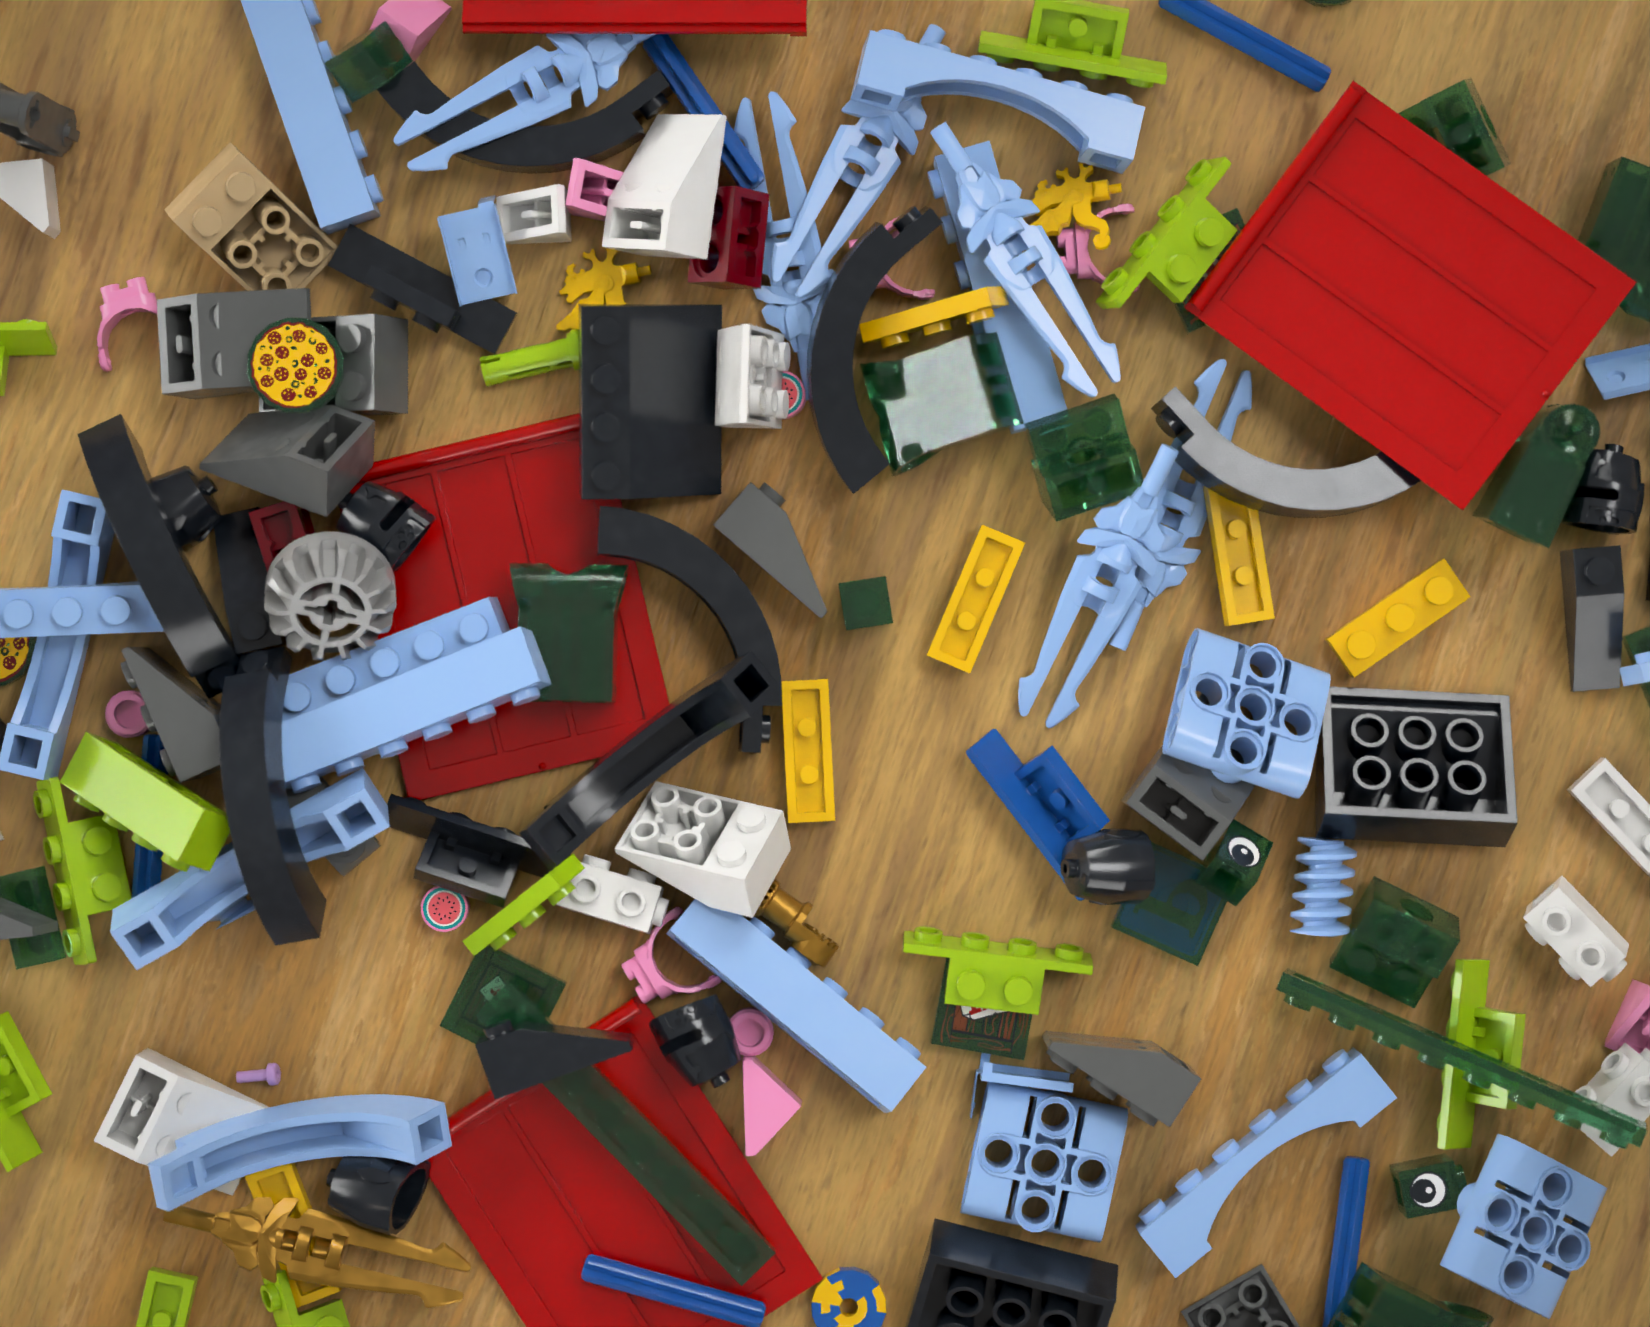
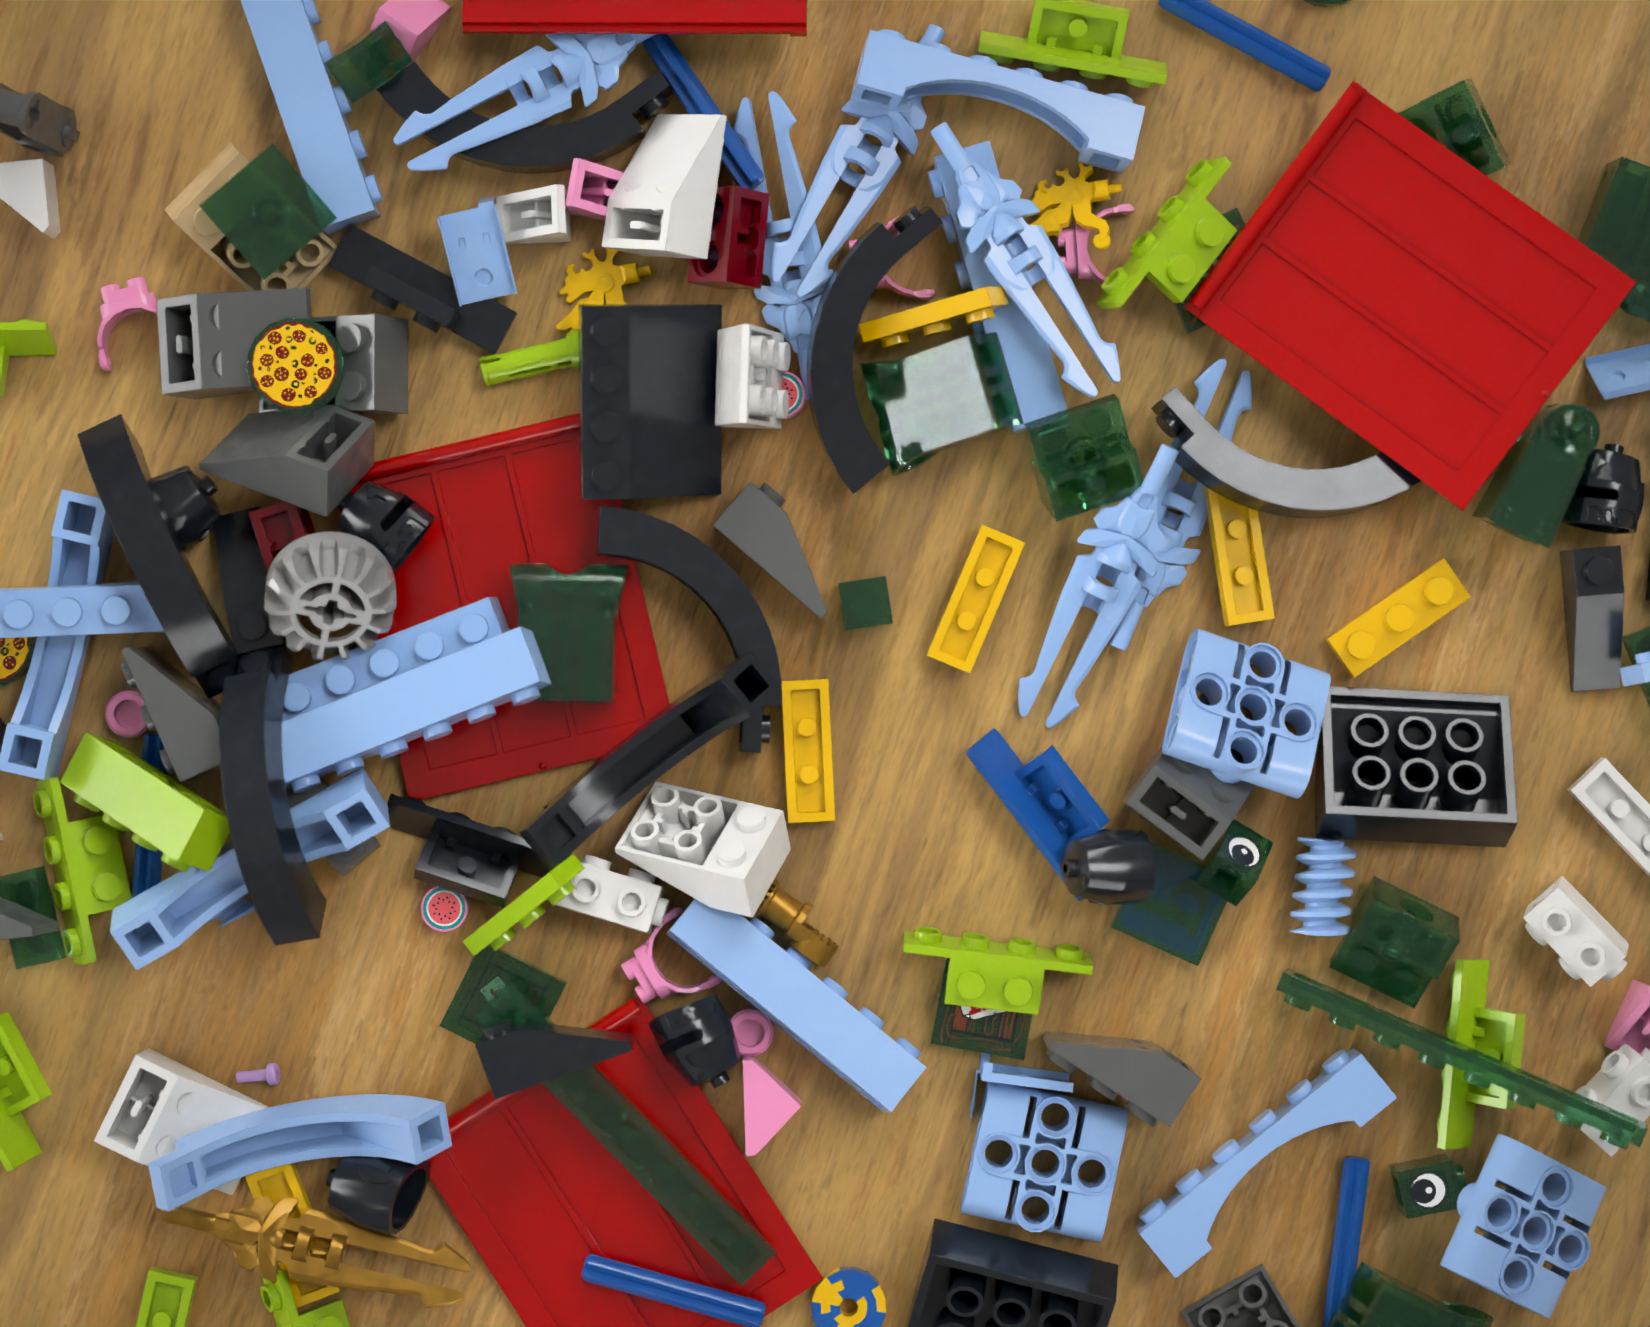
(267, 211): none -> clear green plate

